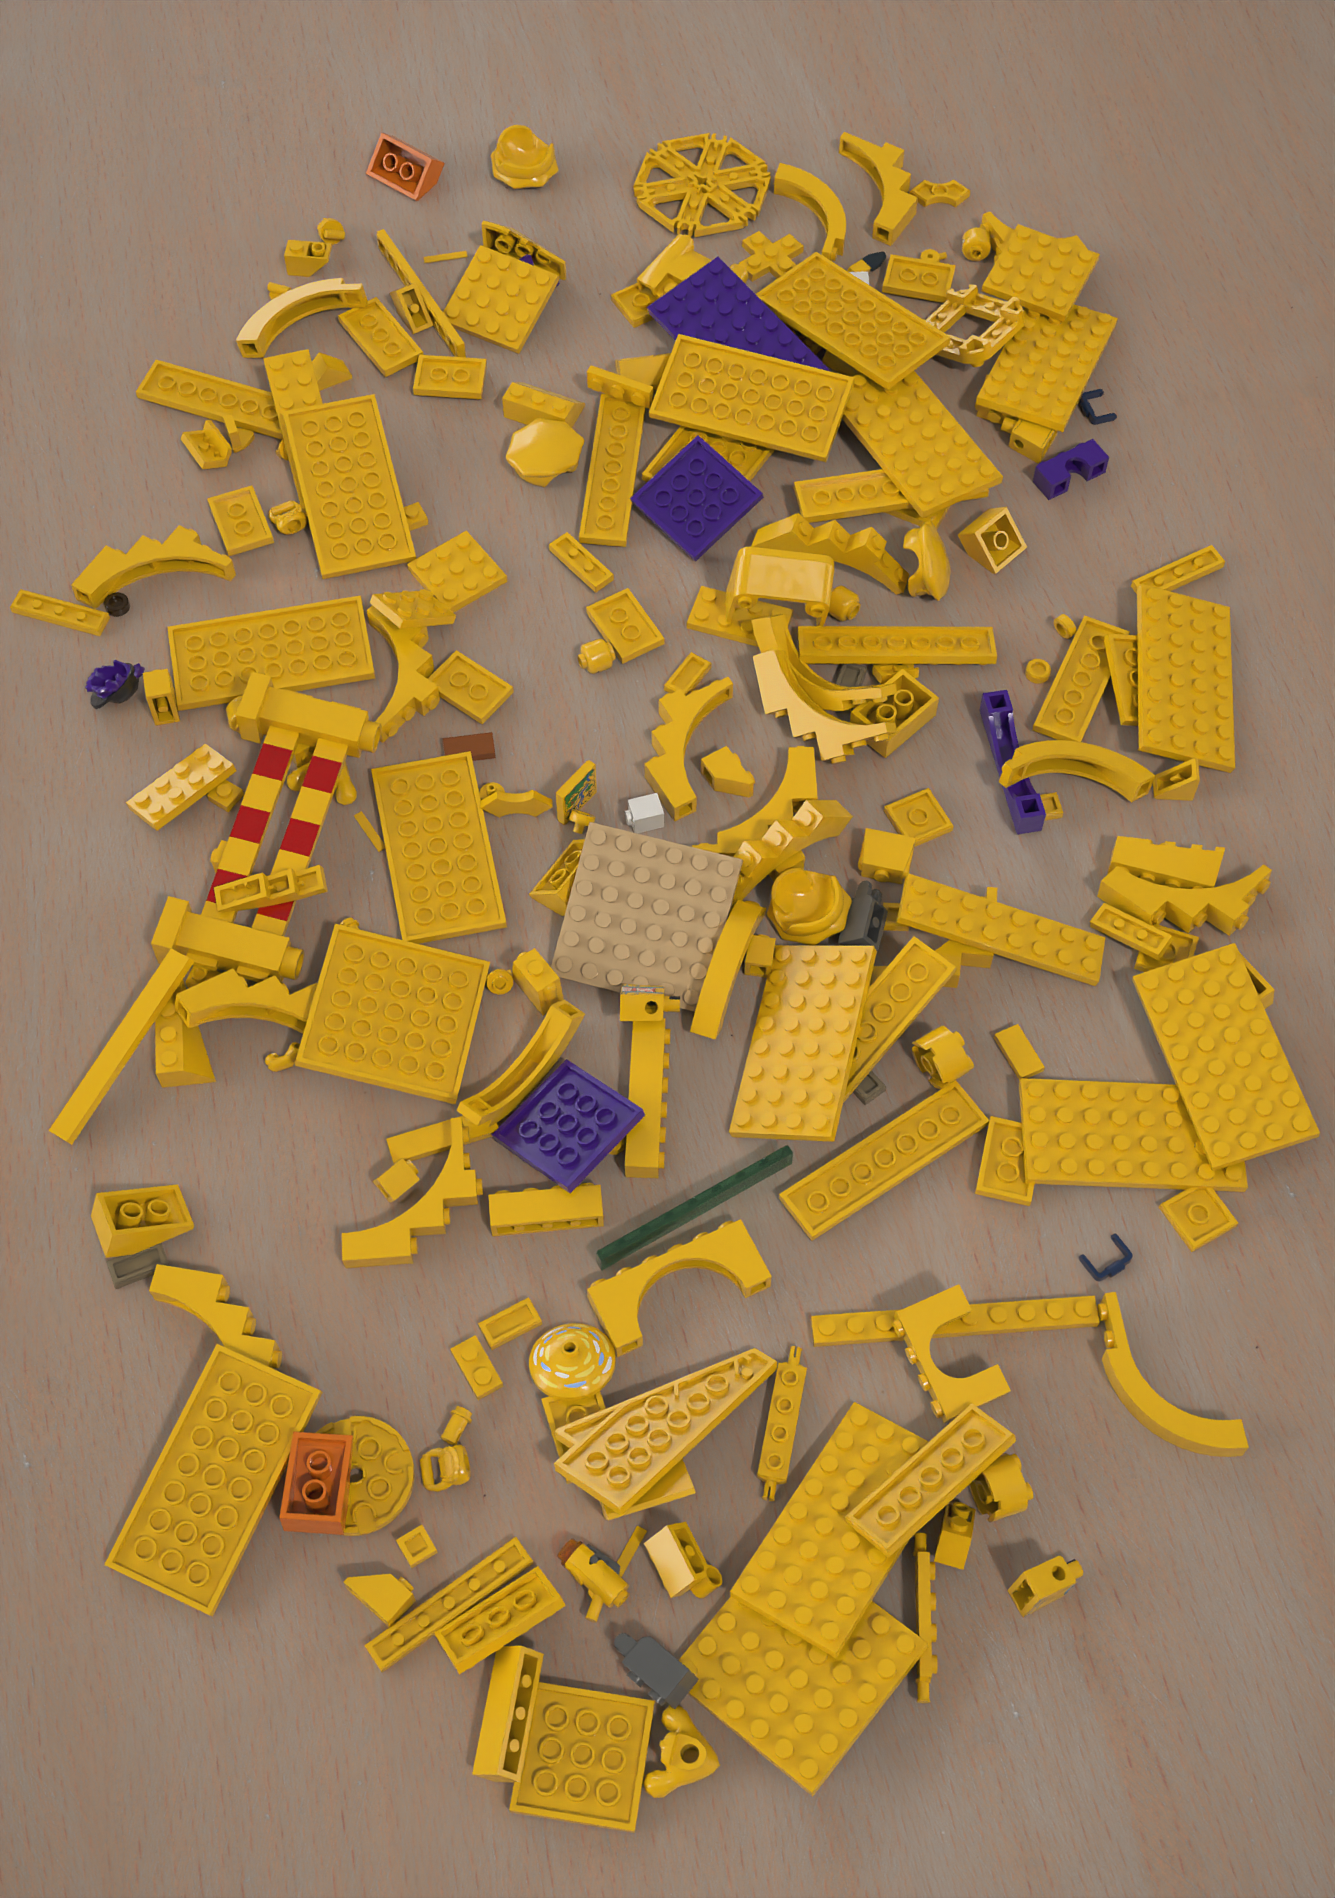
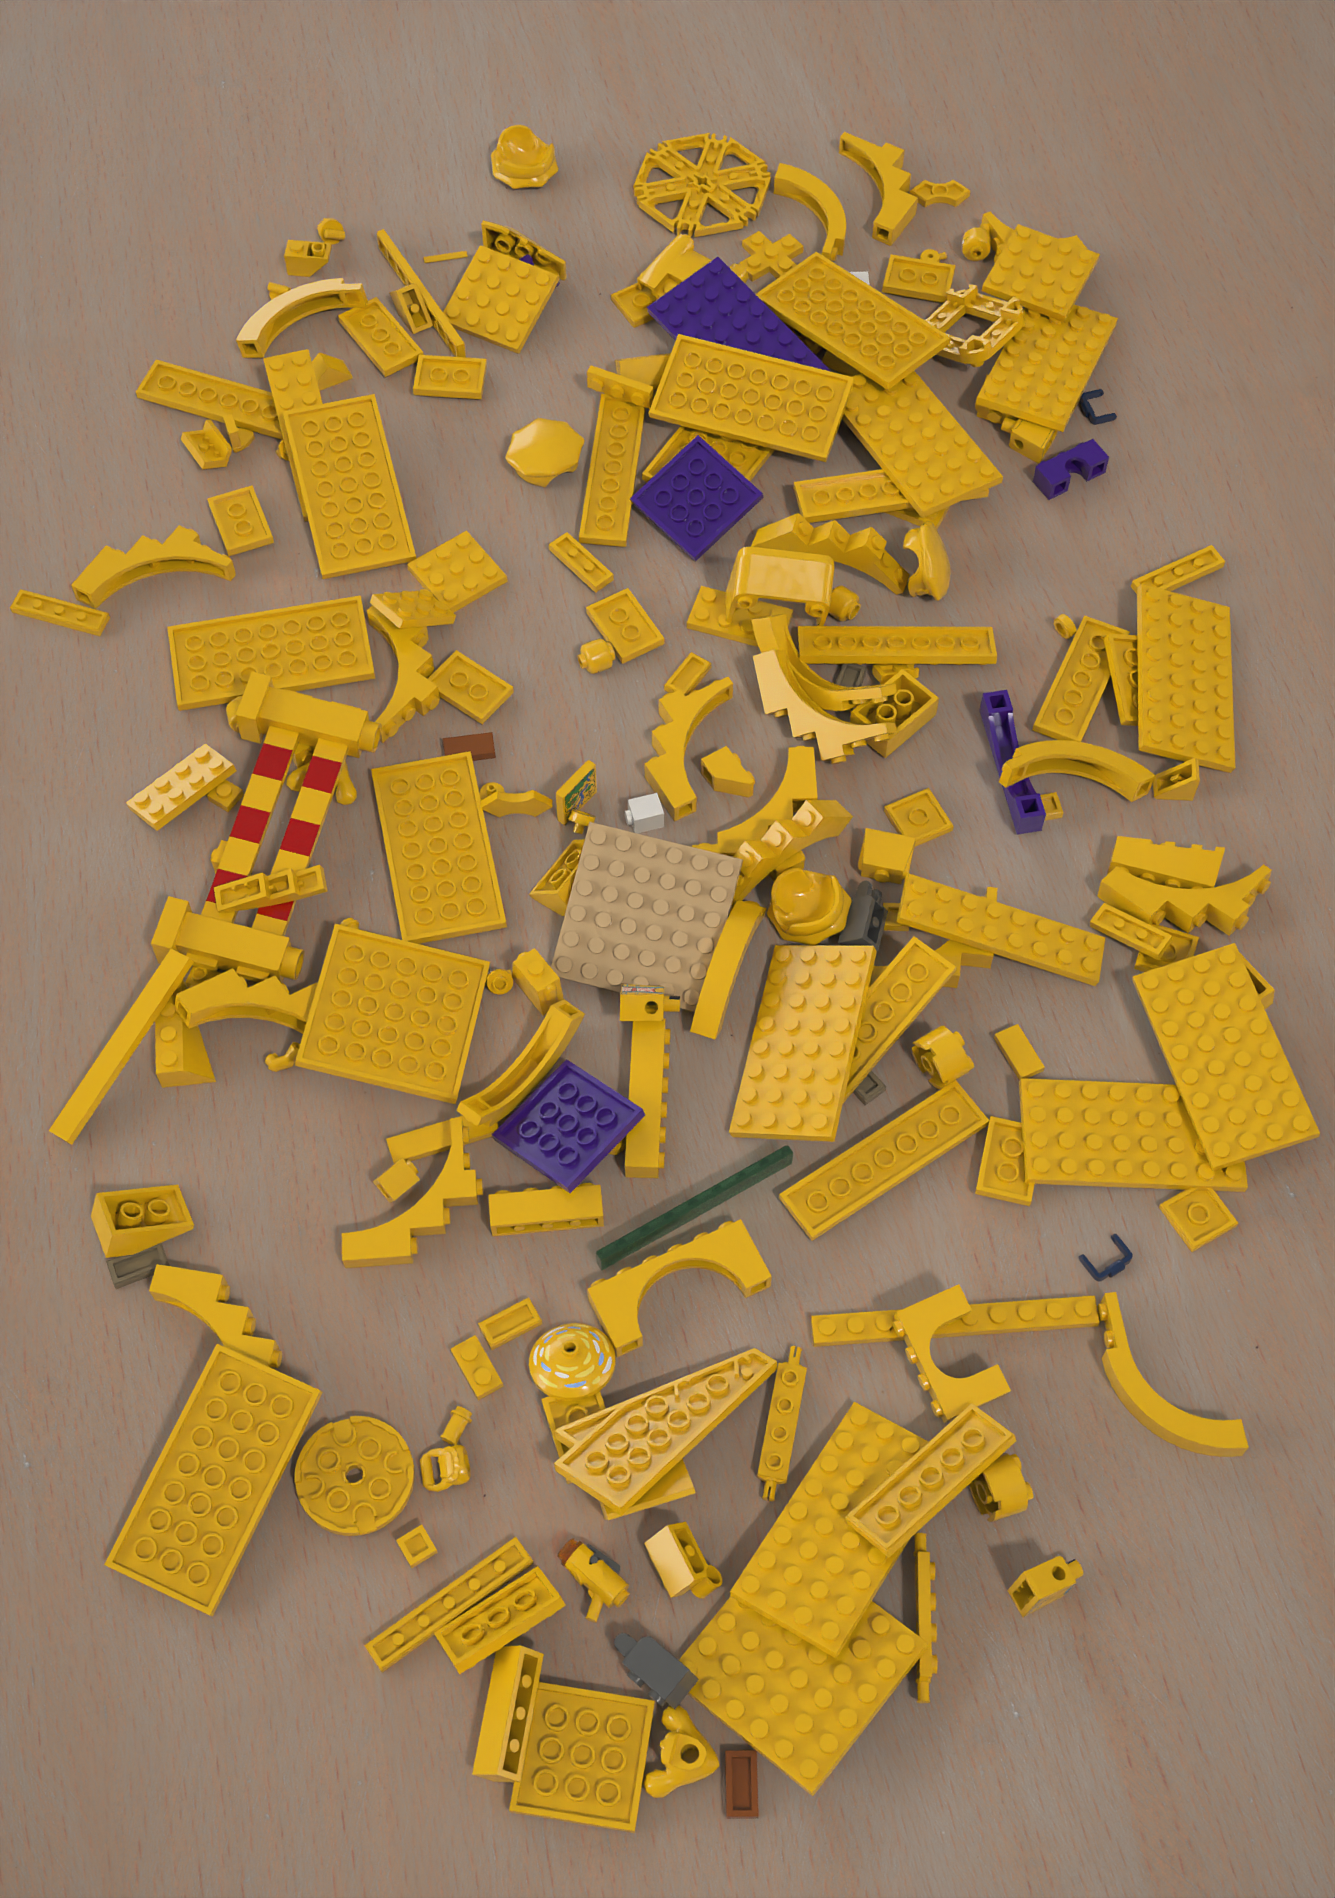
(113, 683): dark purple hair -> none
(117, 604): dark brown tile -> none
(161, 696): yellow brick -> none
(289, 522): yellow piece -> none
(317, 1483): orange slope -> none
(370, 831): yellow piece -> none
(382, 1595): yellow slope -> none
(404, 167): orange slope -> none
(415, 516): yellow plate -> none
(527, 402): yellow slope -> none
(630, 1549): yellow piece -> none
(741, 1784): none -> dark orange tile
(760, 956): yellow brick -> none
(868, 263): black piece -> none
(955, 1535): yellow slope -> none
(993, 539): yellow slope -> none
(1038, 671): yellow tile -> none

